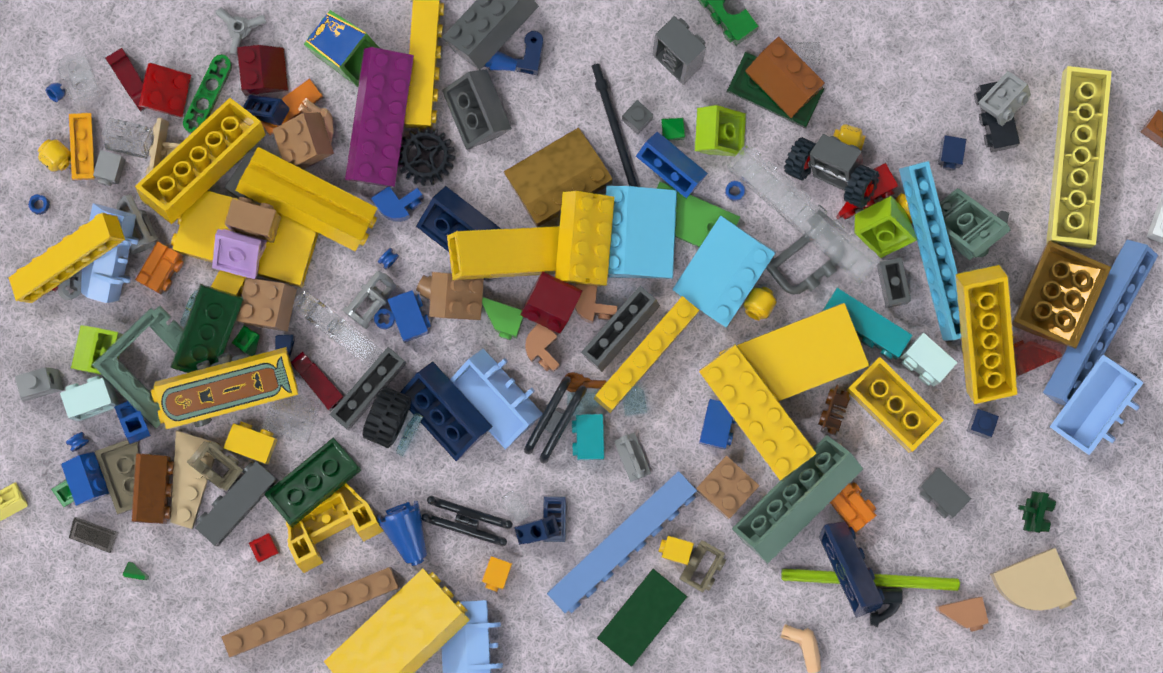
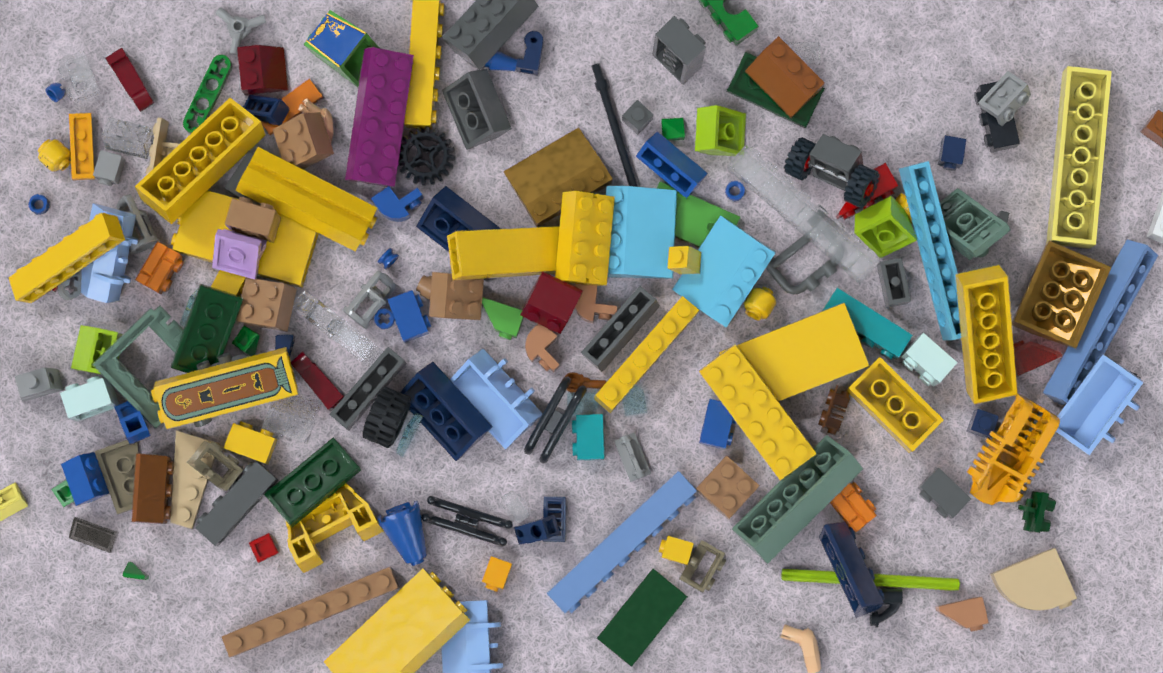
(77, 442): blue bush -> none
(165, 90): red plate -> none
(684, 260): none -> yellow brick
(850, 135): yellow head -> none
(1011, 456): none -> light orange connector

